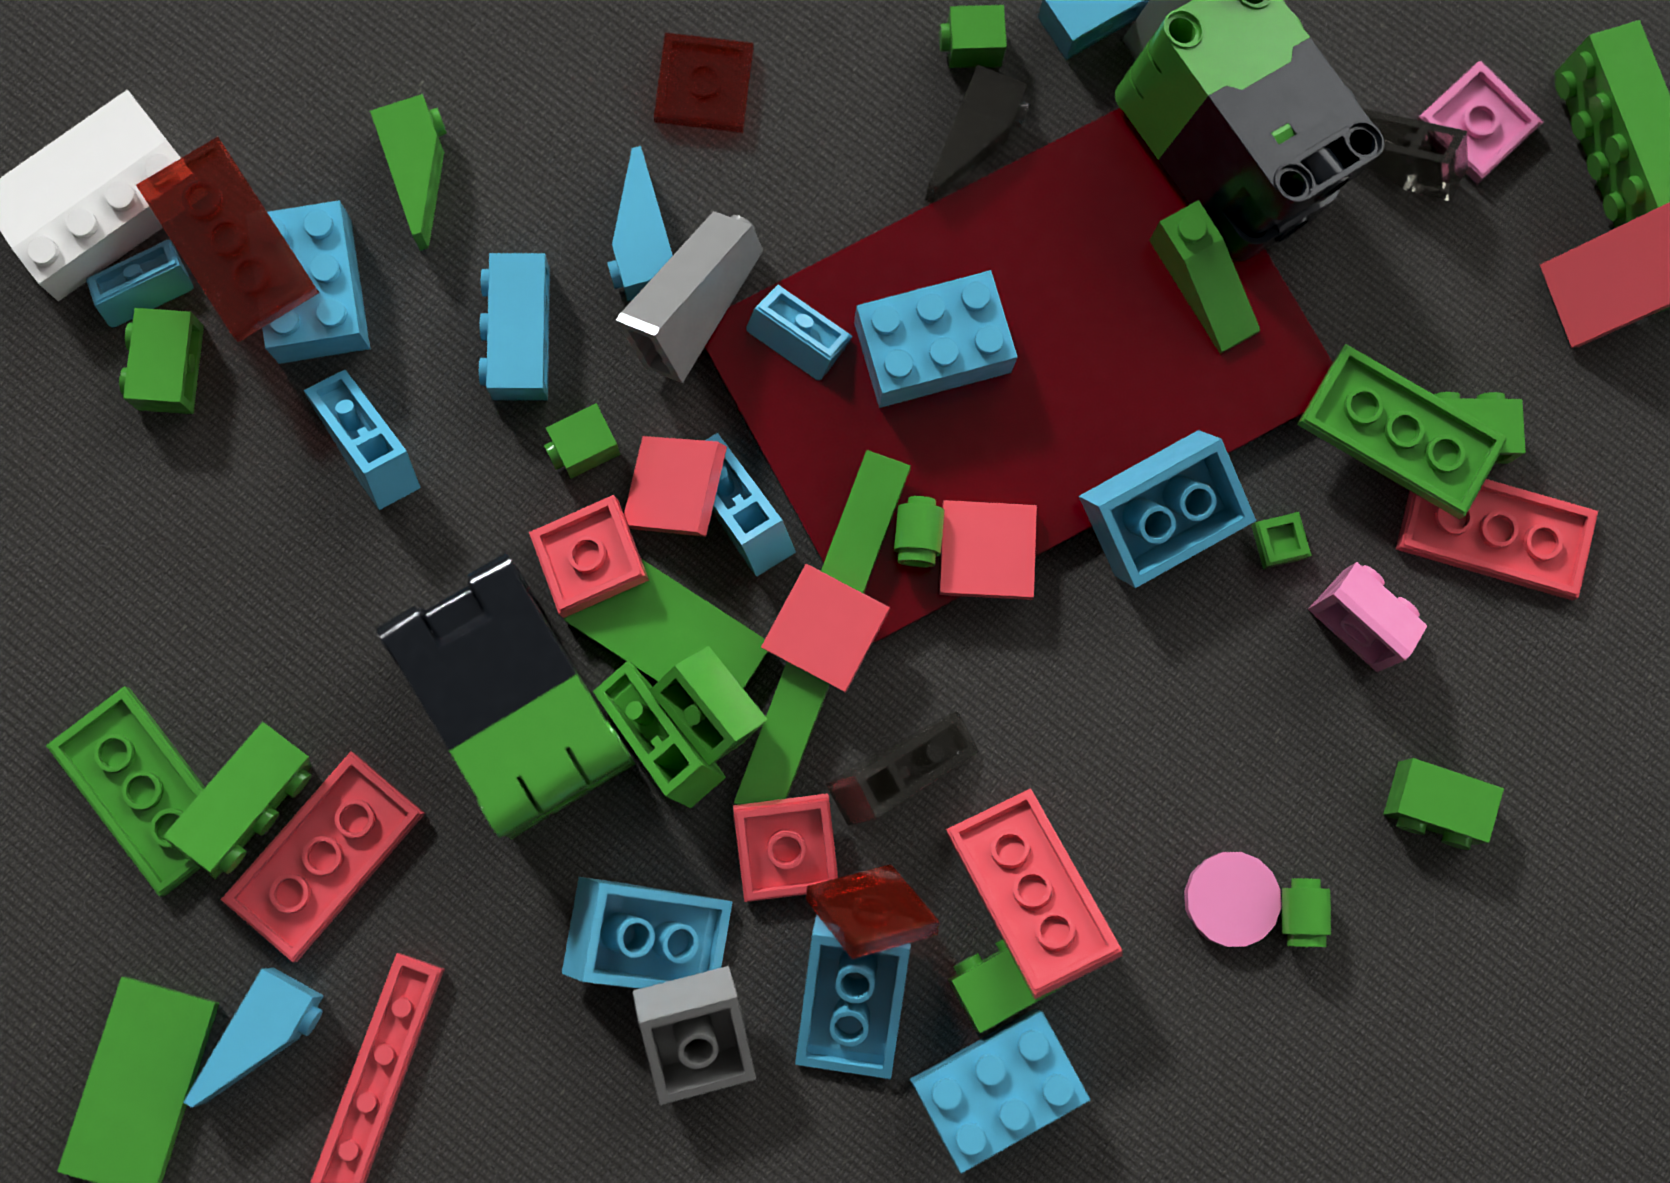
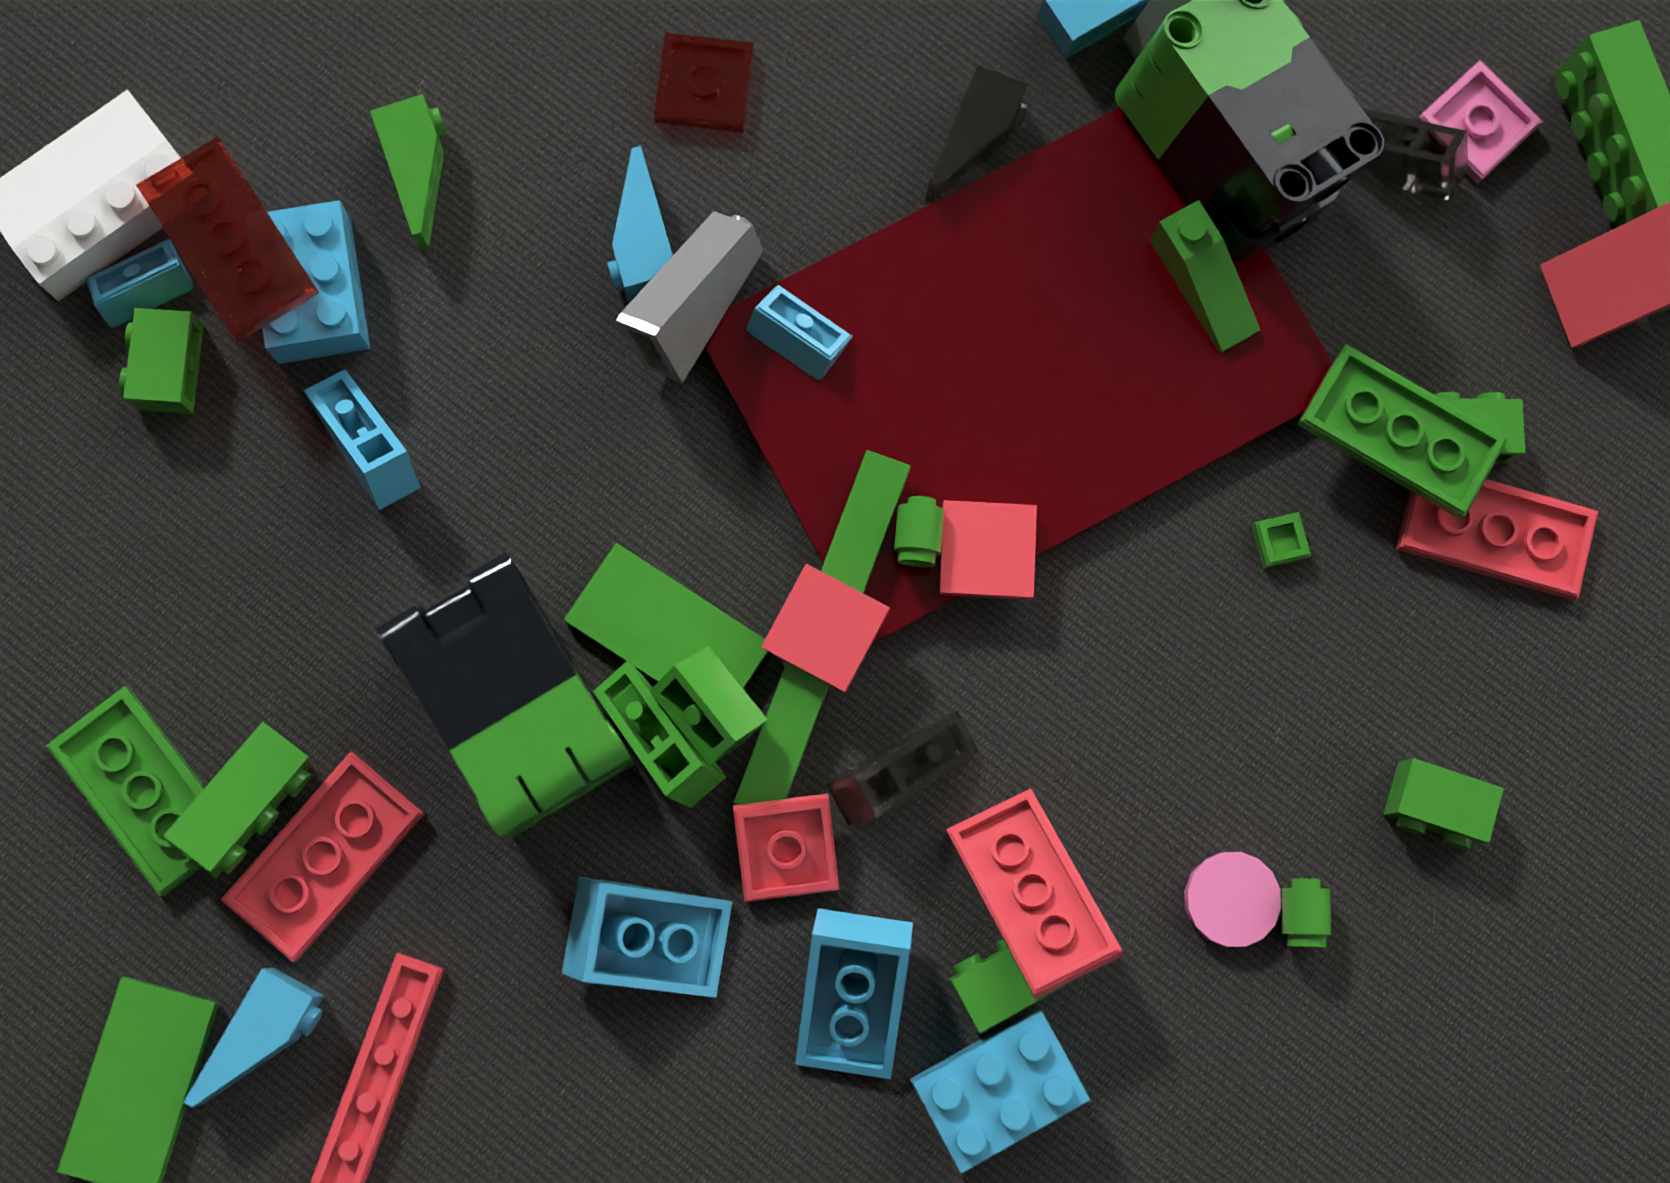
(516, 326): medium azure brick -> none
(581, 442): bright green brick -> none
(588, 556): coral tile -> none
(674, 485): coral tile -> none
(694, 1035): light grey brick -> none
(749, 517): medium azure slope -> none
(872, 911): clear red tile -> none
(935, 338): medium azure brick -> none
(974, 36): bright green brick -> none
(1167, 508): medium azure brick -> none
(1369, 617): bright pink slope -> none

